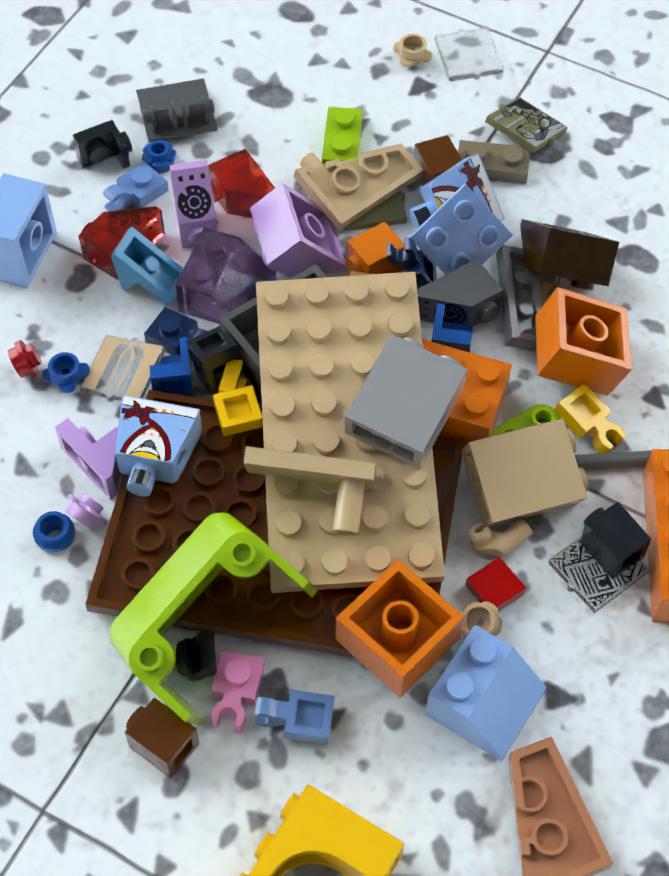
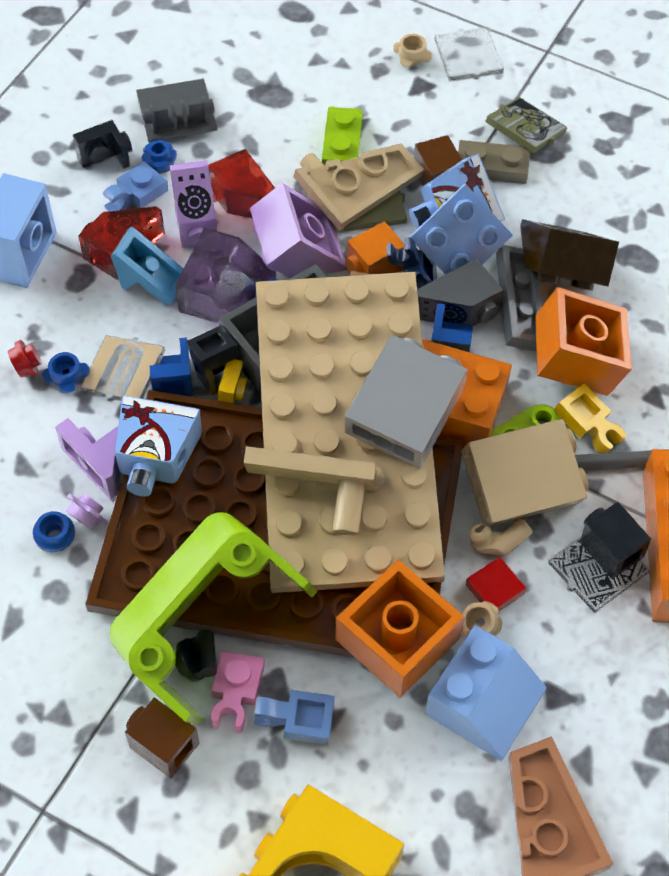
(170, 327): dark blue plate -> none
(238, 410): yellow plate -> none

